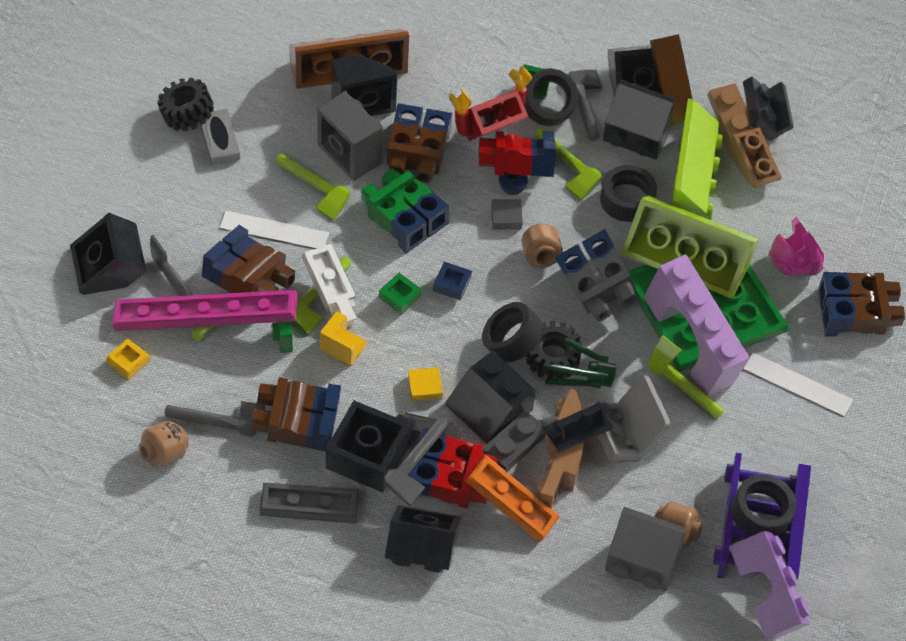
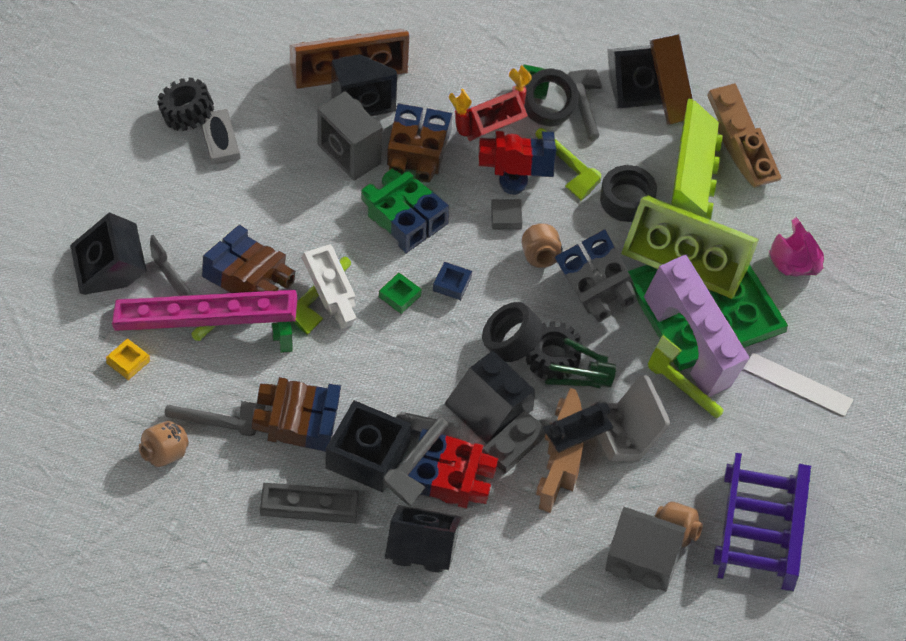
(275, 230): white sticker -> none
(336, 195): lime piece -> none
(339, 342): yellow panel -> none
(425, 384): yellow tile -> none
(512, 498): orange tile -> none
(639, 120): black slope -> none
(768, 107): black bracket -> none
(774, 489): black tyre -> none
(784, 609): medium lavender arch -> none
(859, 303): hips -> none

